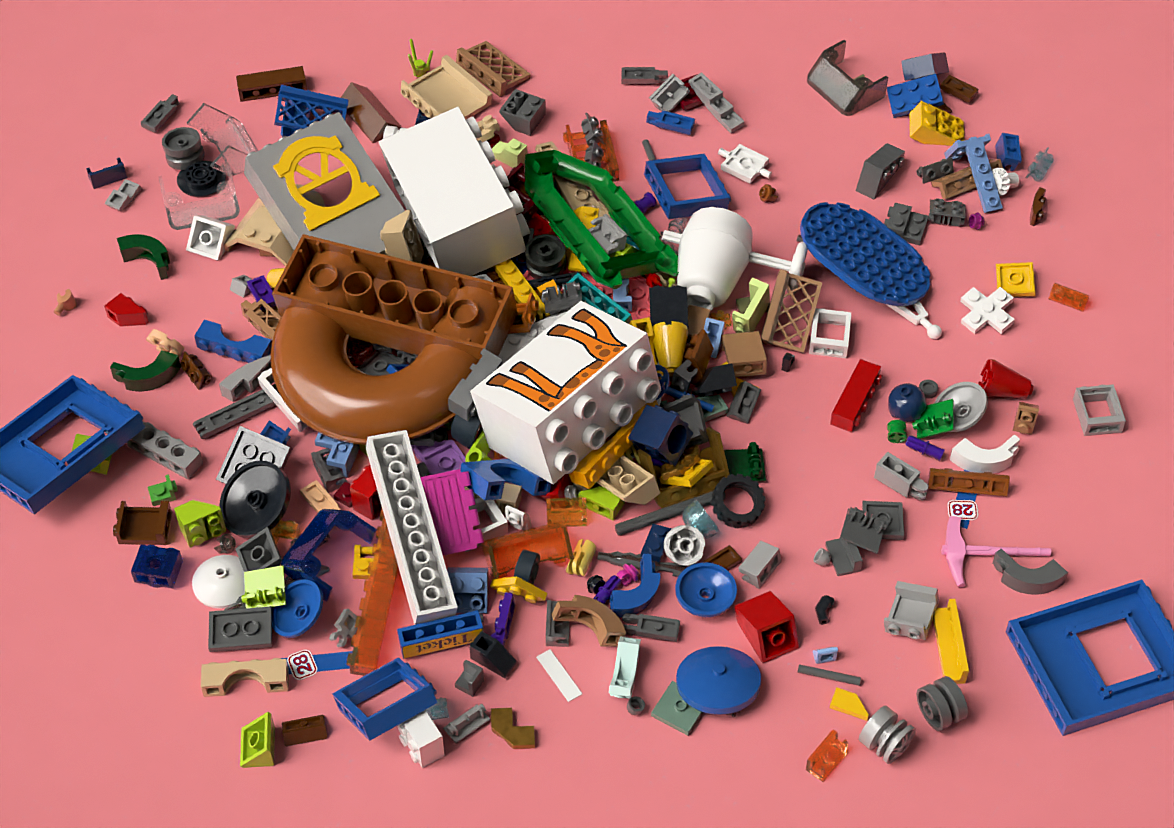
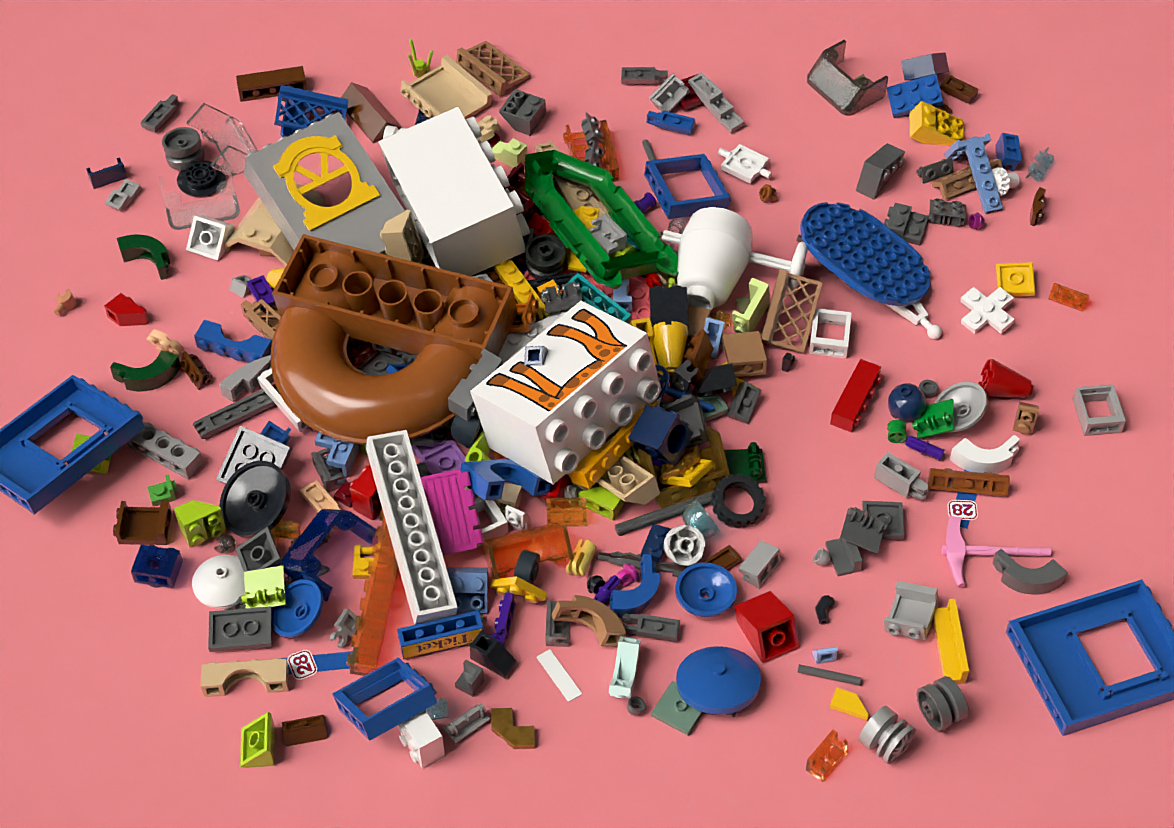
(535, 355): none -> slope

